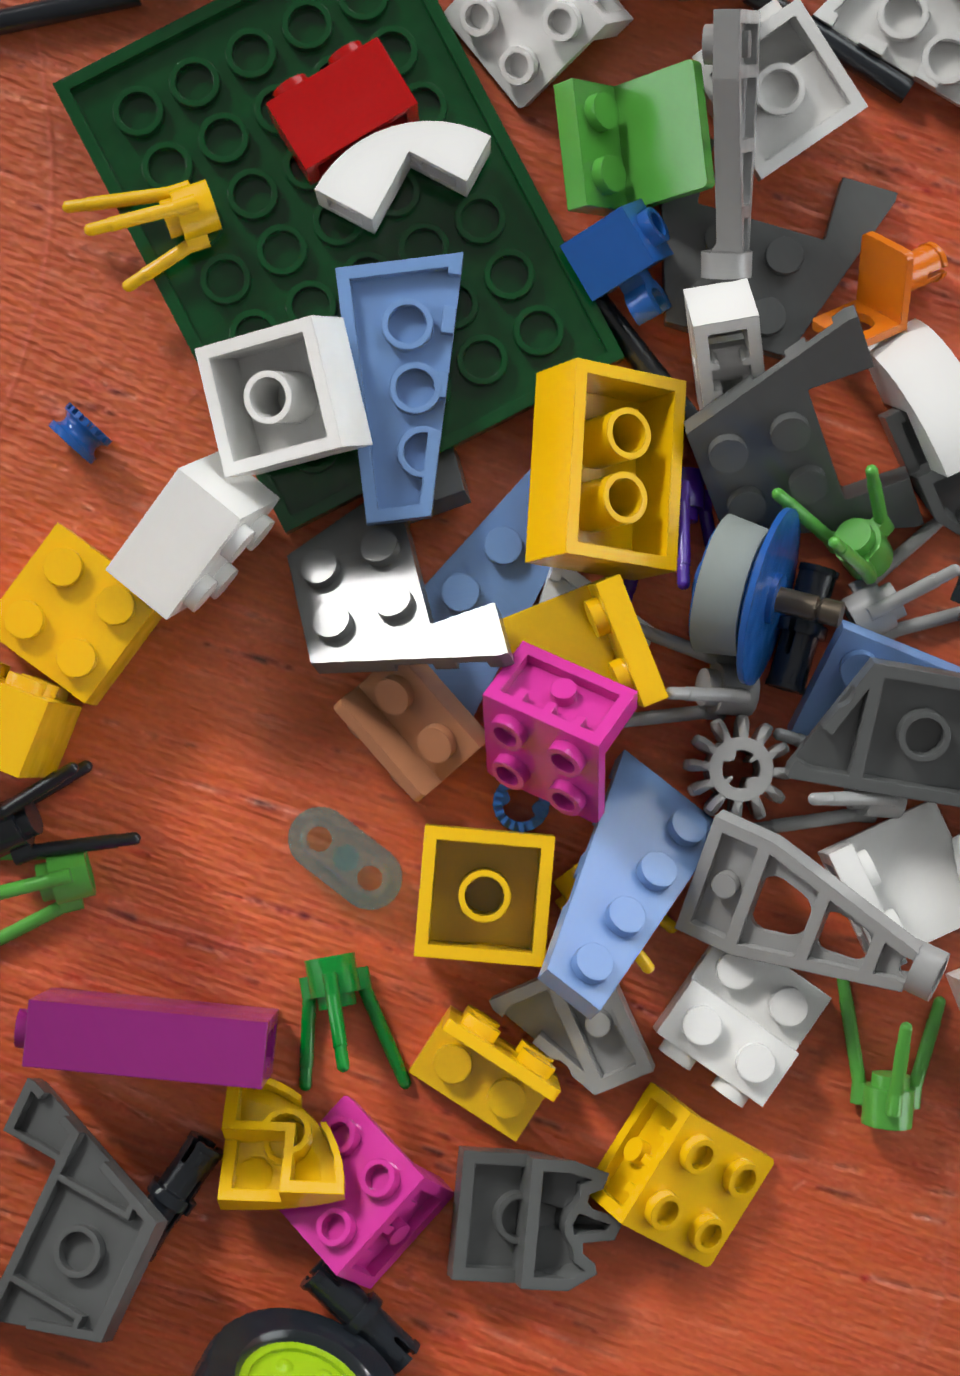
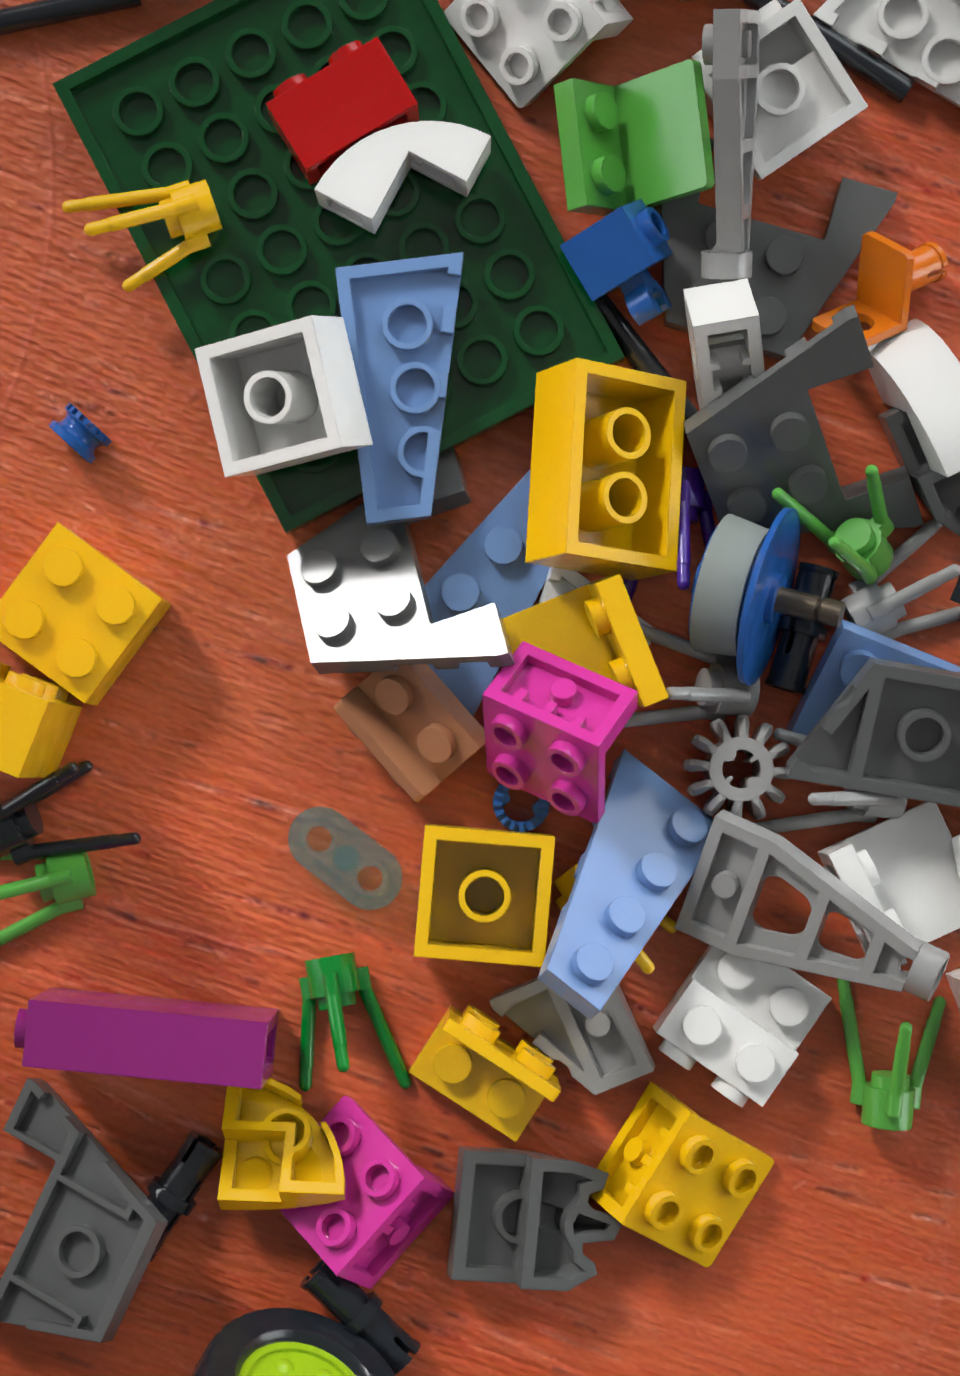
(193, 536): white brick -> none

